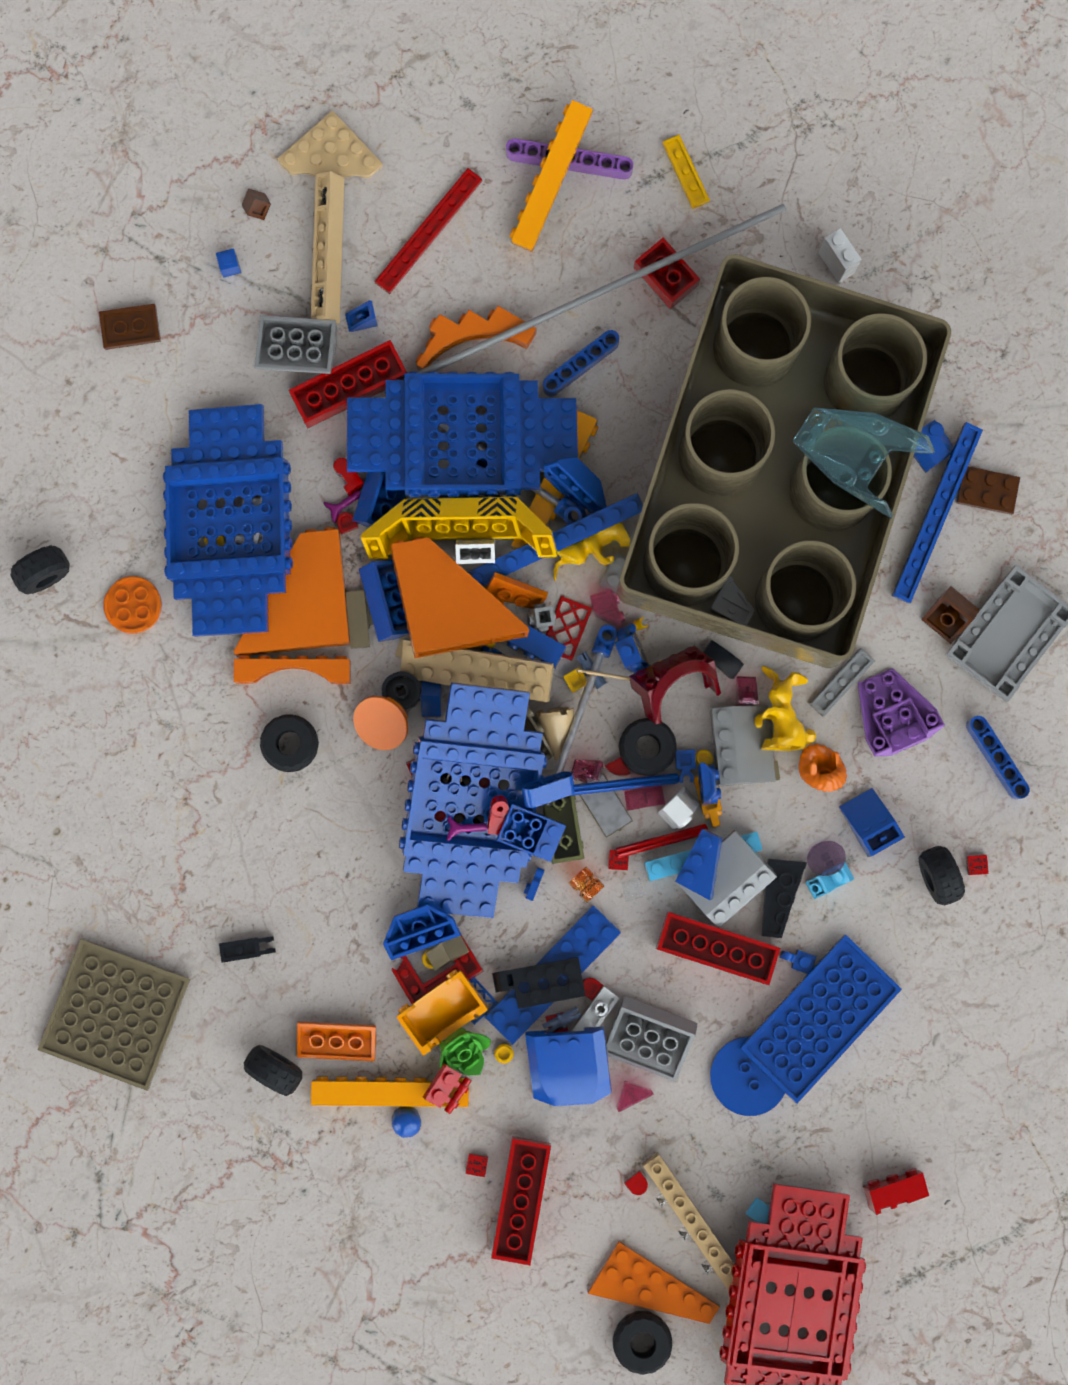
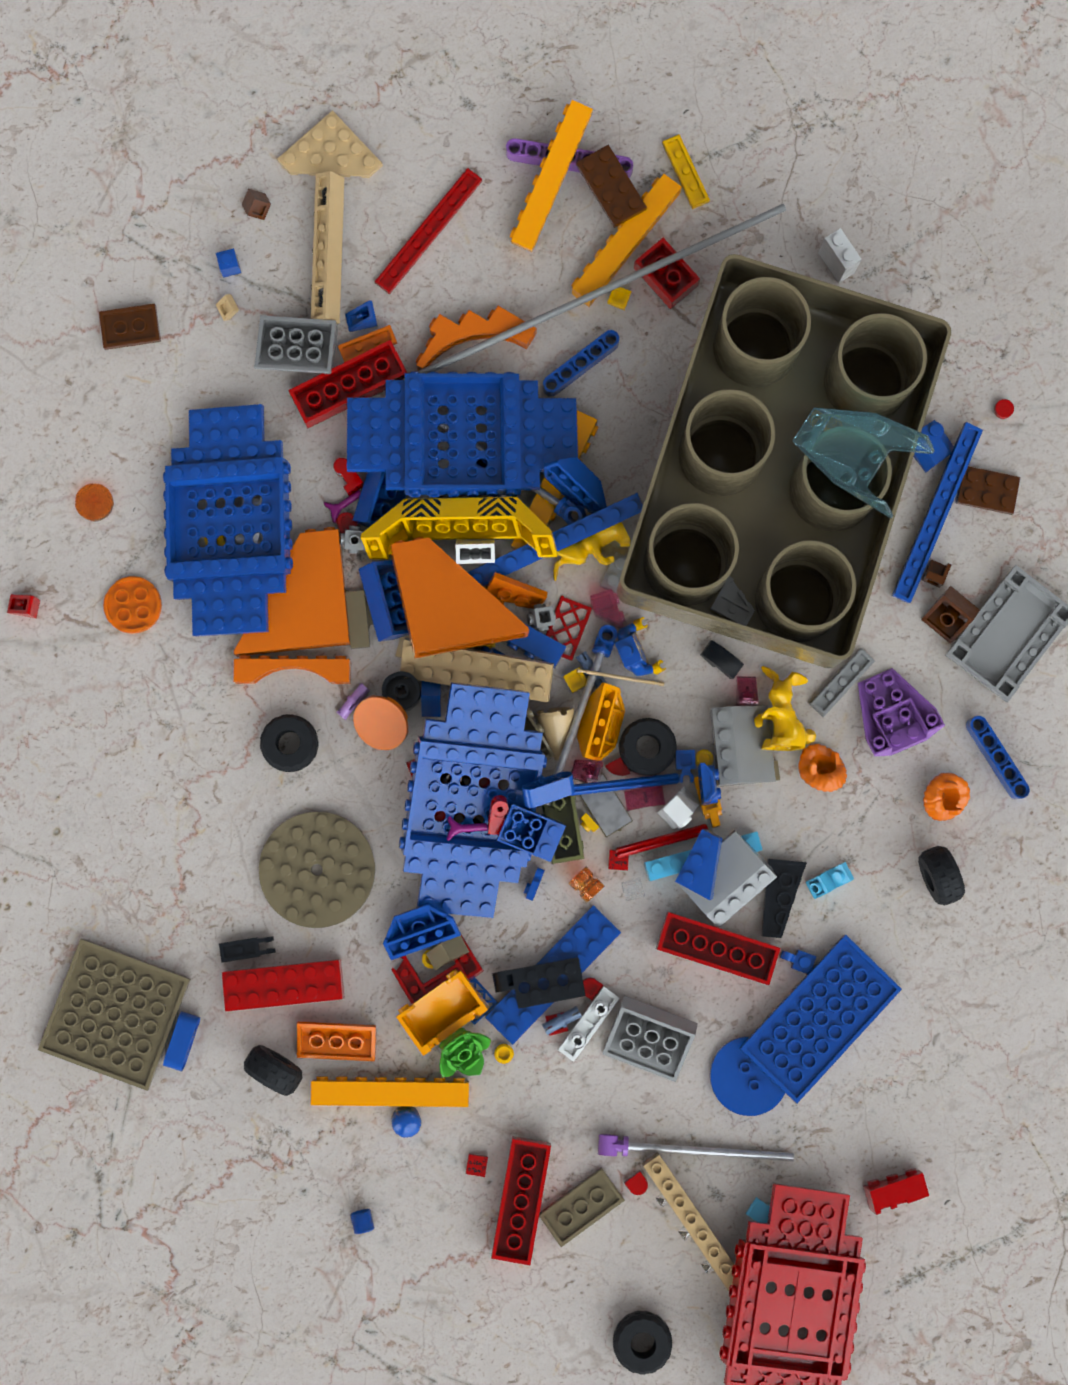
(23, 605): none -> red slope
(40, 569): black tyre -> none
(94, 502): none -> clear orange tile
(181, 1041): none -> blue beam
(227, 307): none -> tan plate
(283, 985): none -> red brick
(288, 865): none -> dark tan plate
(353, 547): none -> light grey brick
(353, 701): none -> lavender pin
(362, 1221): none -> blue piece
(366, 342): none -> orange plate
(442, 1085): plate -> none
(569, 1066): blue wedge -> none
(581, 1207): none -> dark tan tile
(588, 824): none -> yellow plate
(601, 722): none -> light orange wedge
(609, 1146): none -> flat silver piece
(611, 186): none -> reddish brown plate
(619, 298): none -> yellow plate
(627, 238): none -> light orange brick
(632, 1094): clear pink slope -> none
(641, 1283): orange wing -> none
(658, 678): dark red piece -> none
(826, 858): clear purple piece -> none
(871, 822): blue slope -> none
(936, 573): none -> reddish brown panel
(946, 796): none -> orange piece
(977, 865): red tile -> none
(1004, 409): none -> red tile

